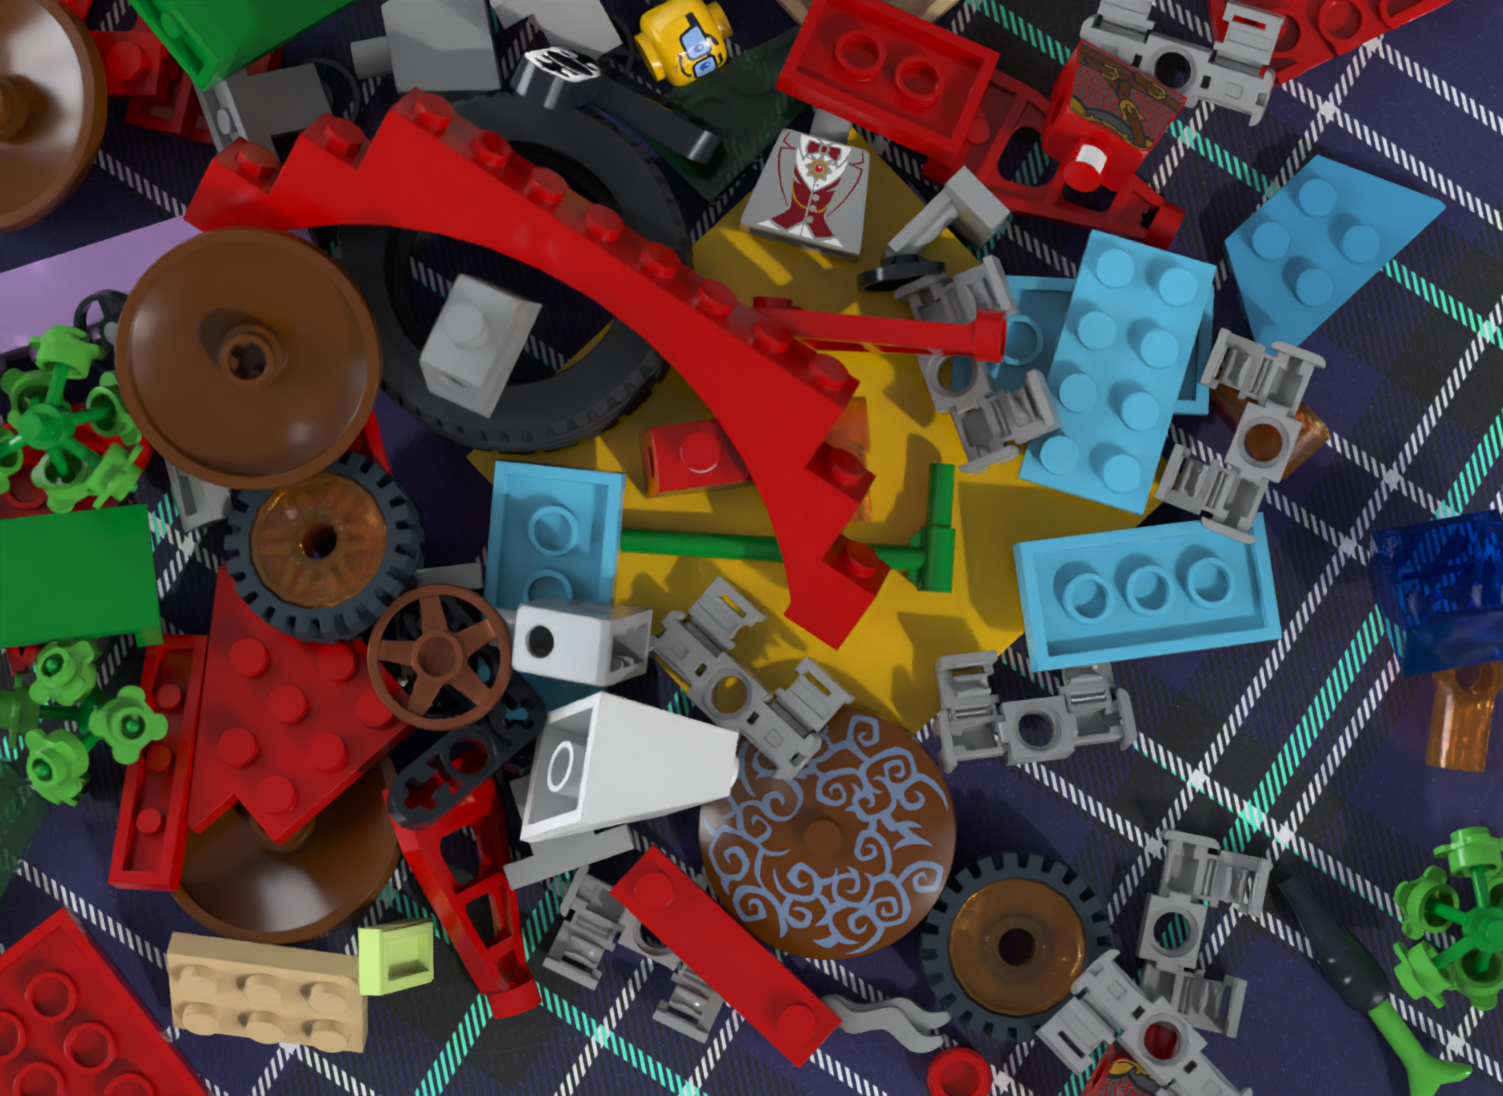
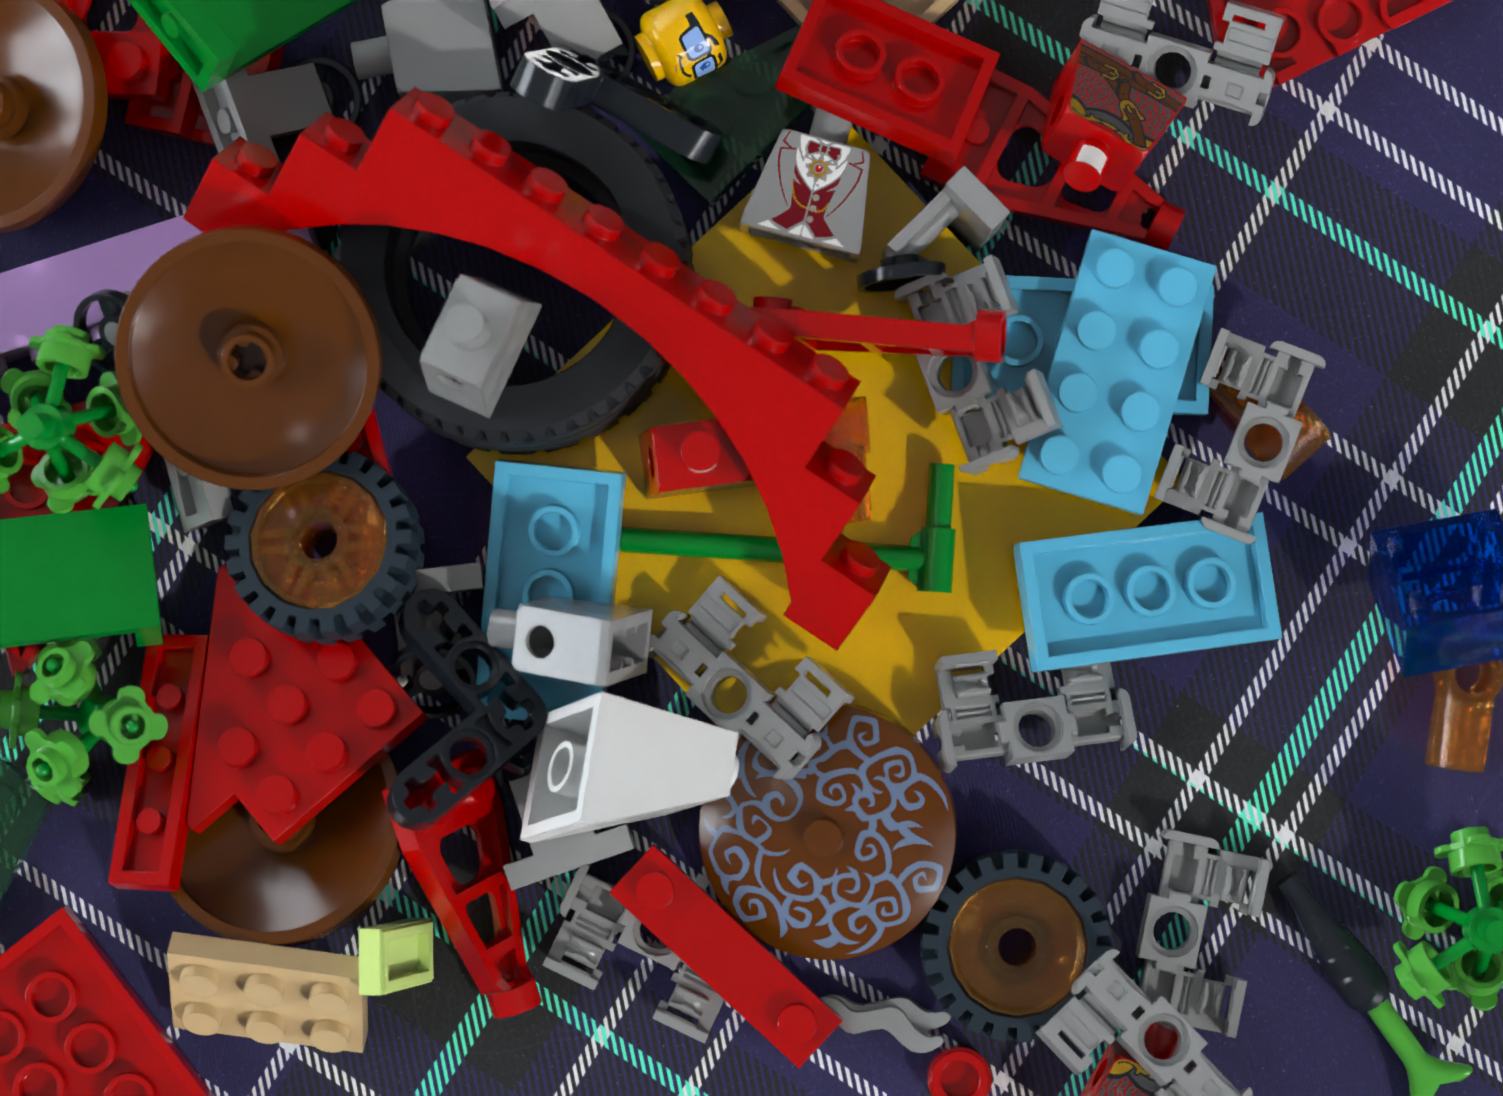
(441, 657): copper wheel -> none
(1319, 246): dark azure wing -> none

